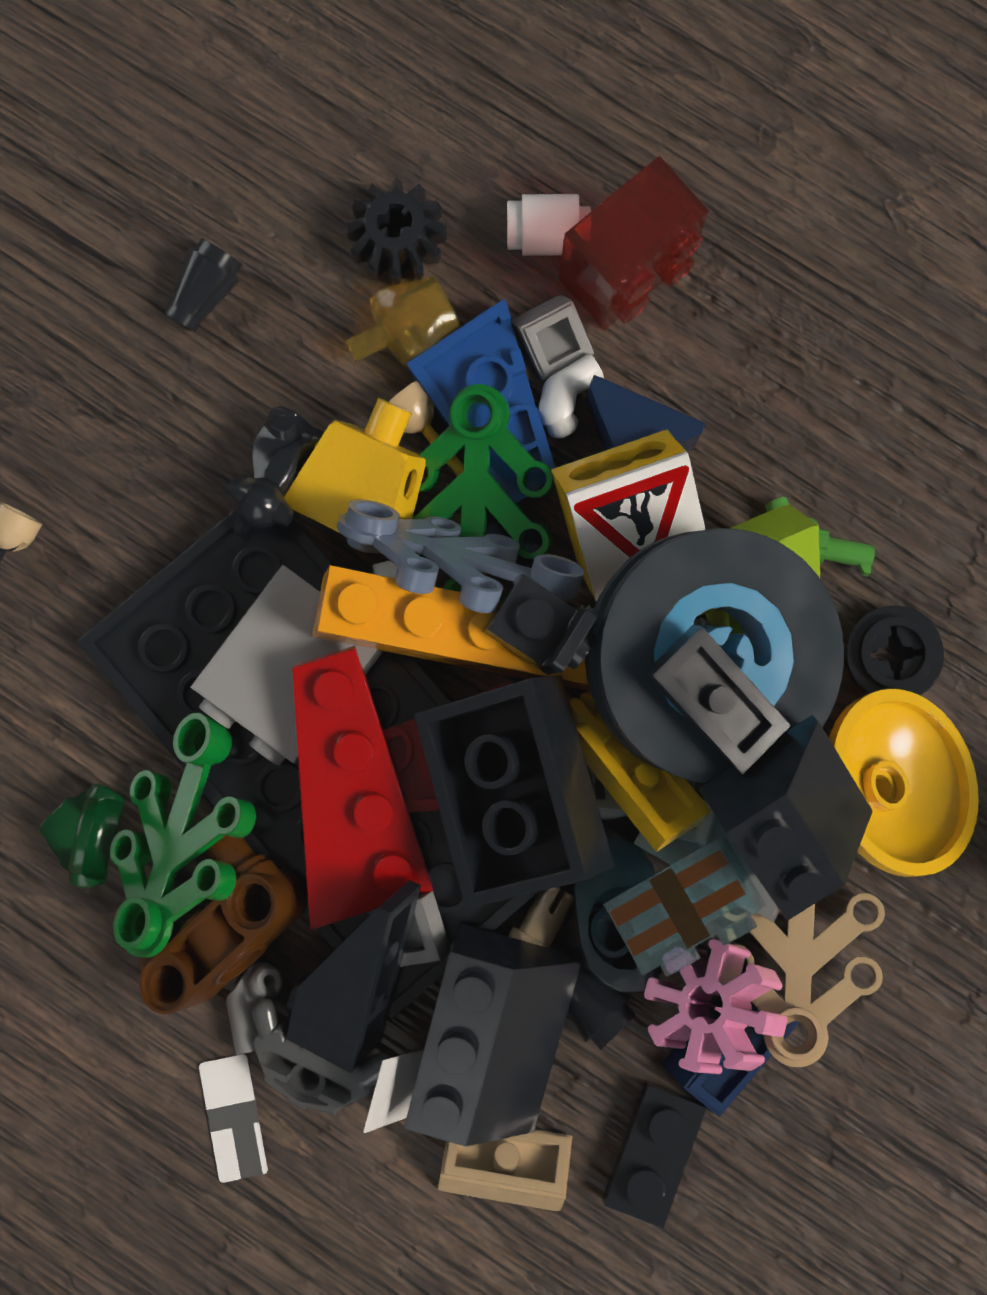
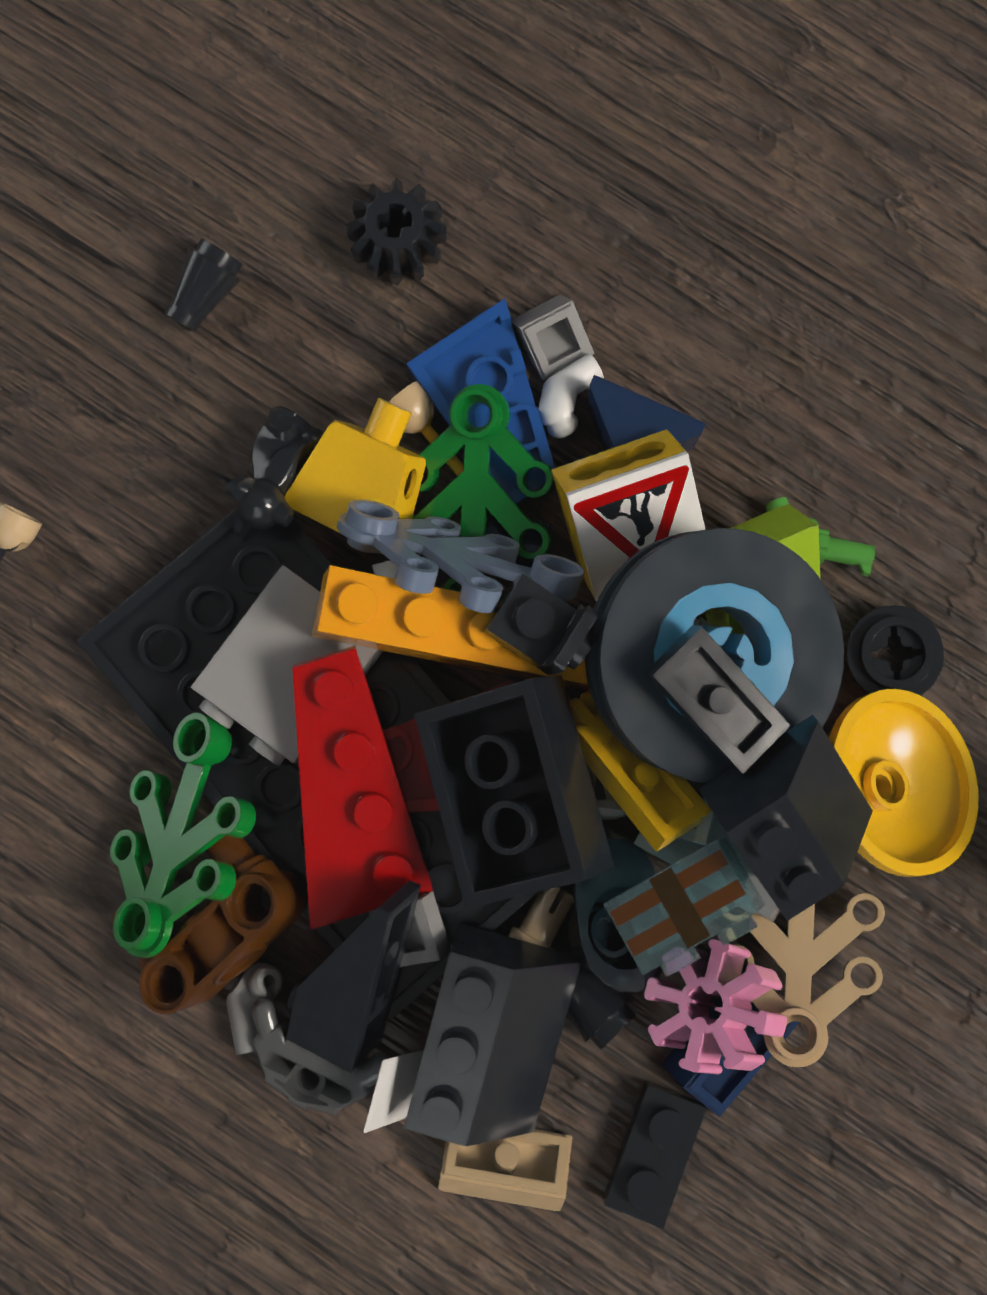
(83, 833): dark green piece -> none
(233, 1118): white sticker -> none
(407, 321): clear yellow piece -> none
(540, 222): white brick -> none
(633, 244): clear red brick -> none

